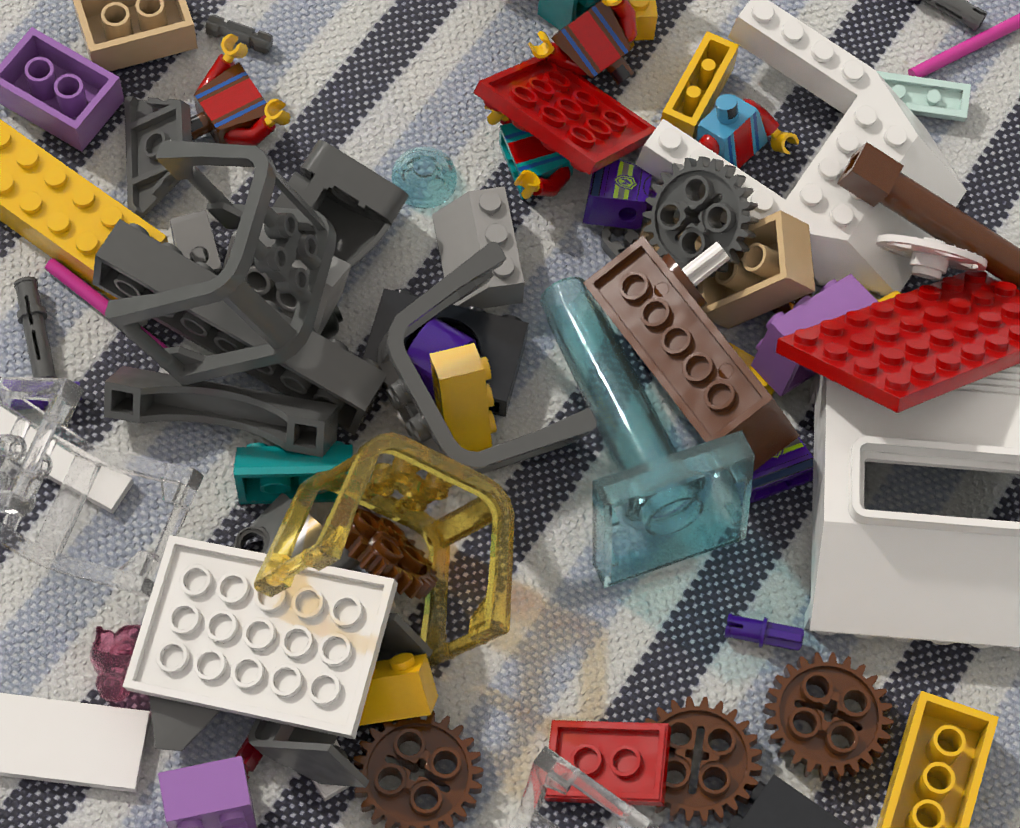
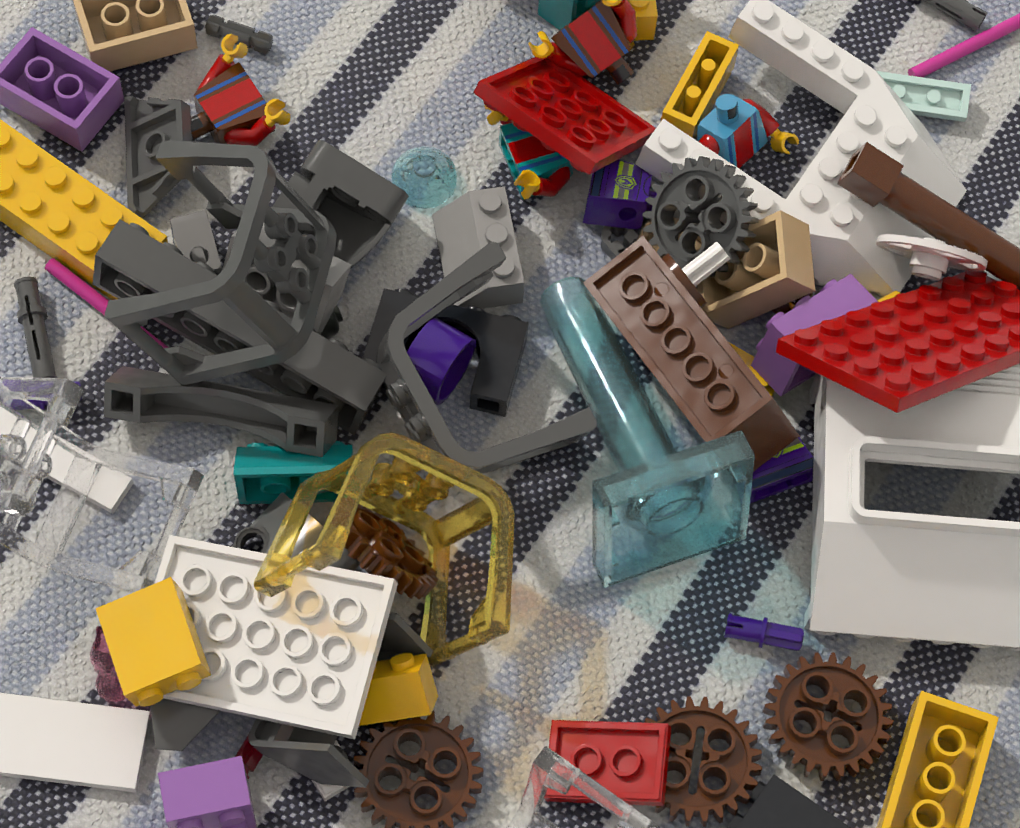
(153, 643): none -> yellow brick
(464, 396): yellow brick -> none

